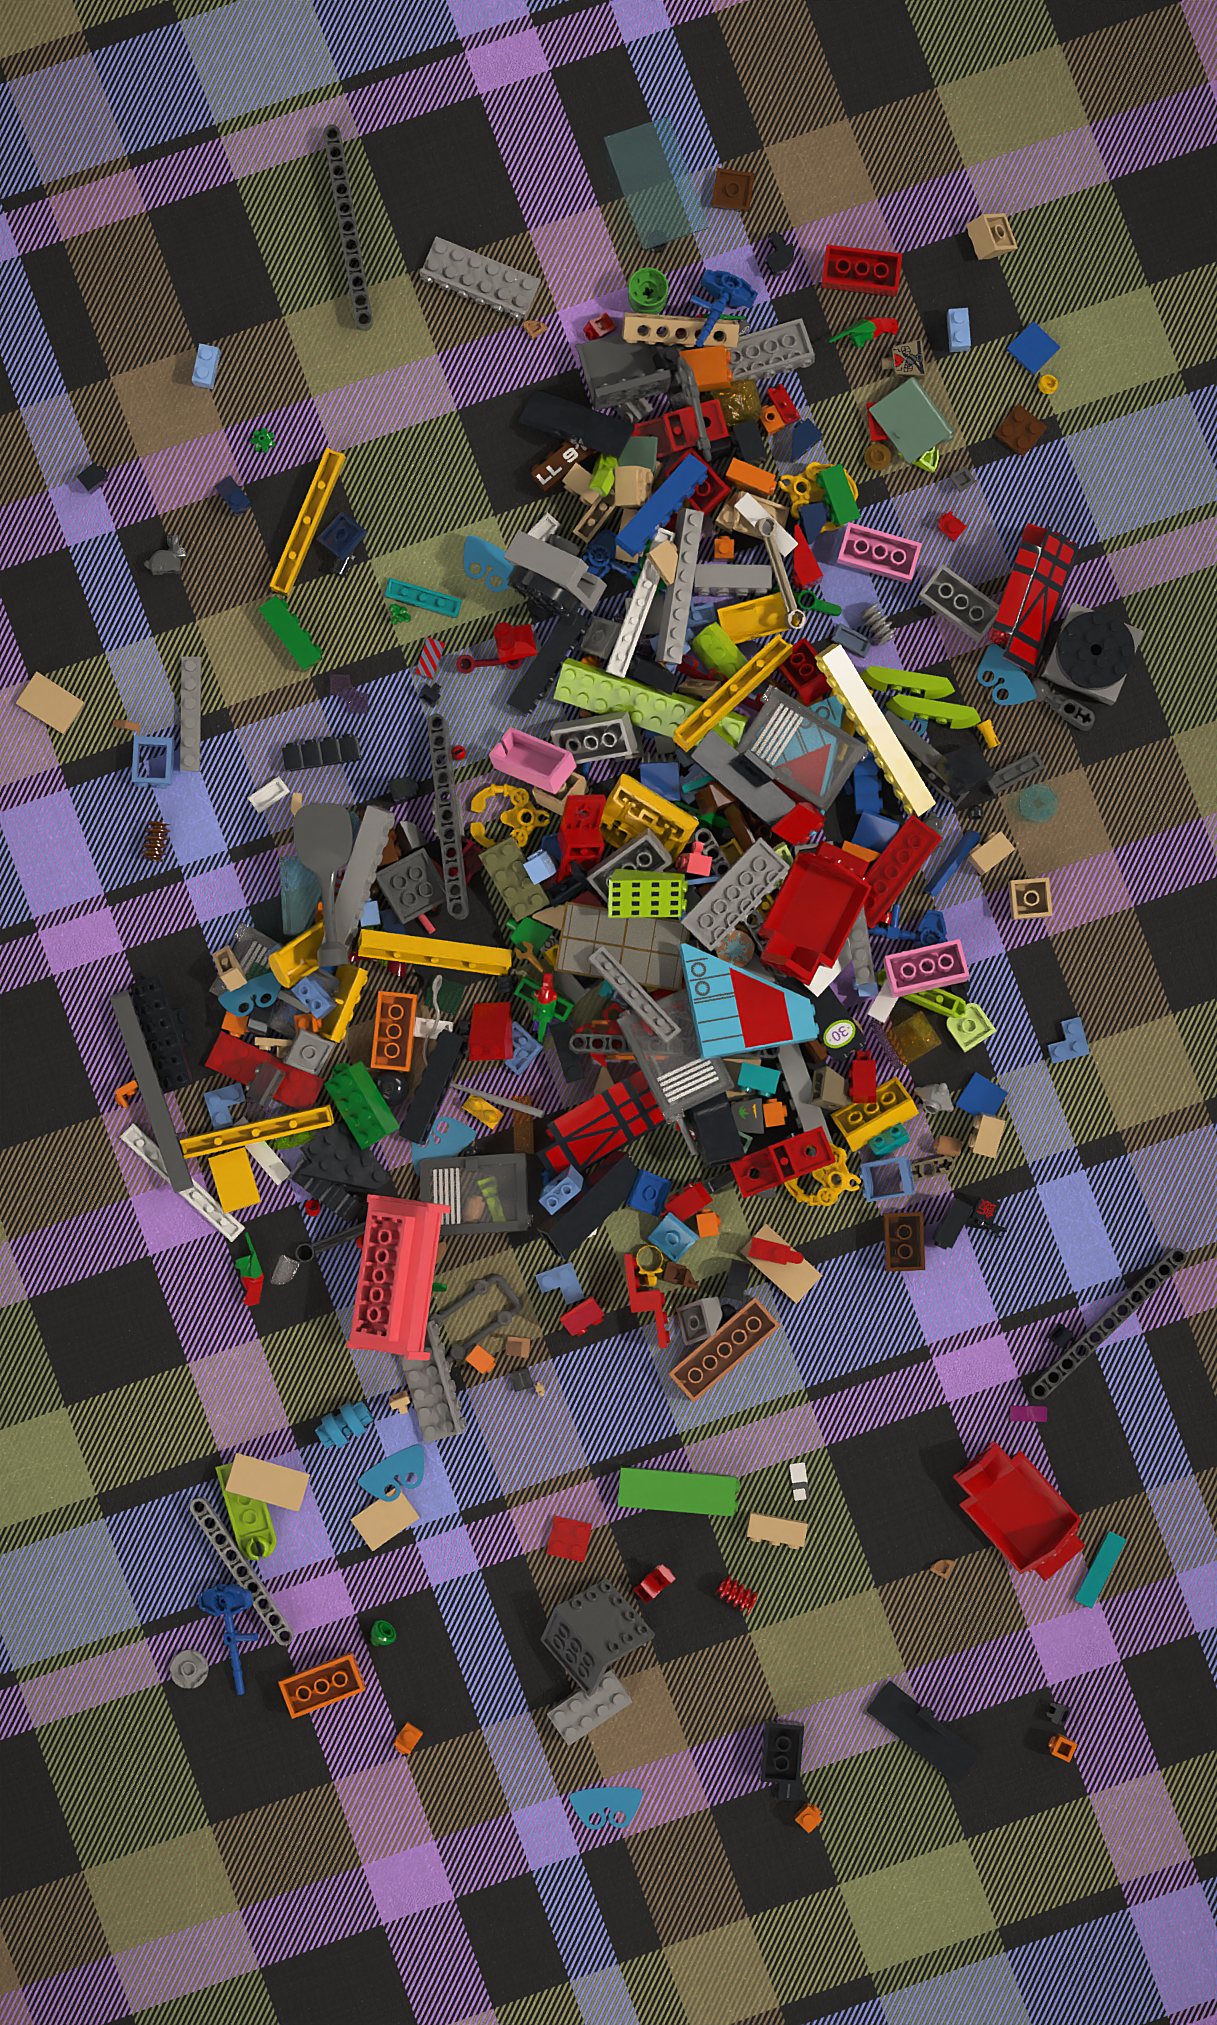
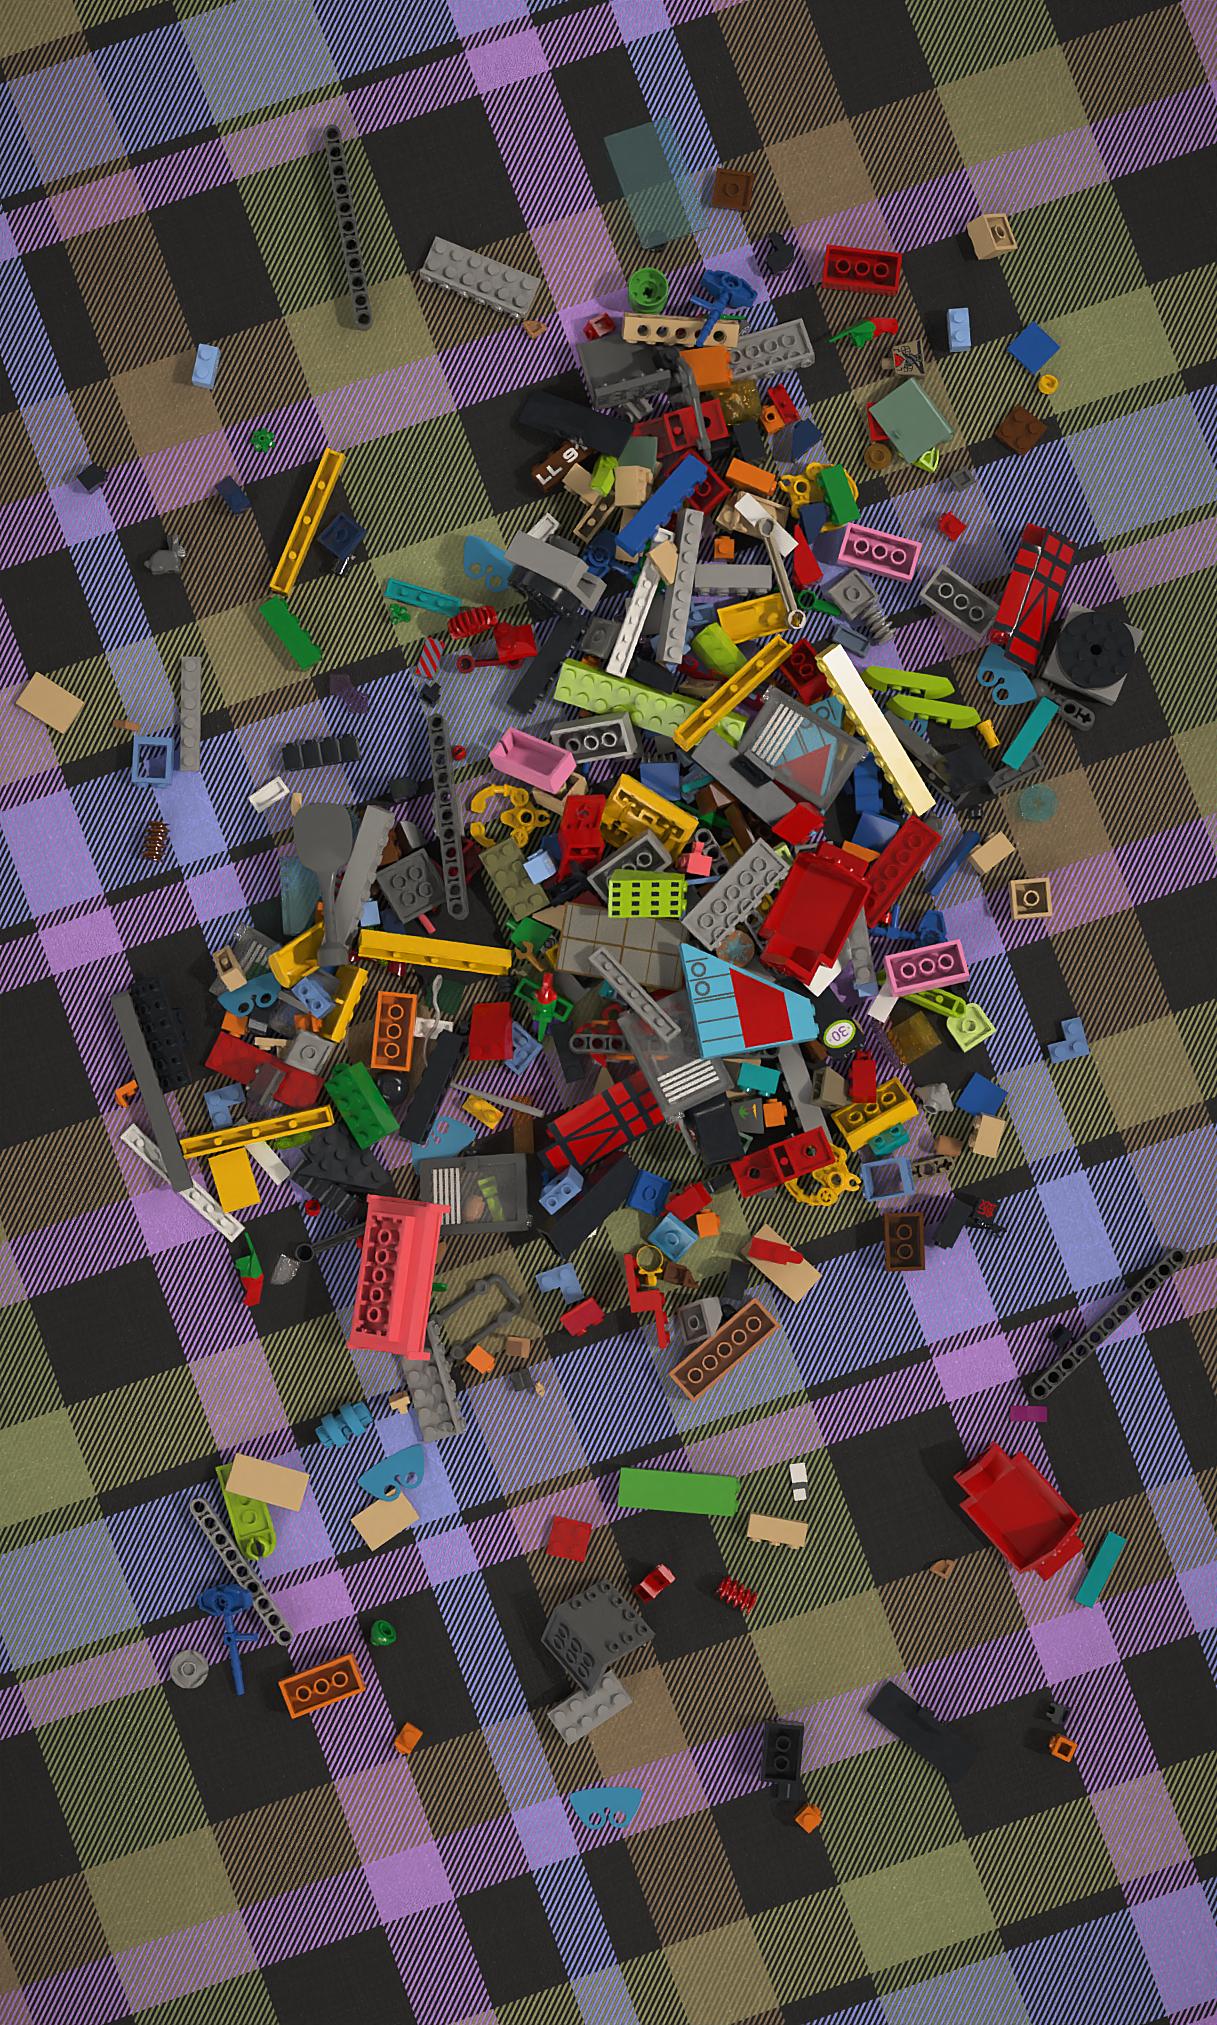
(472, 622): none -> red gear
(853, 594): none -> light grey tile
(1030, 733): none -> teal tile

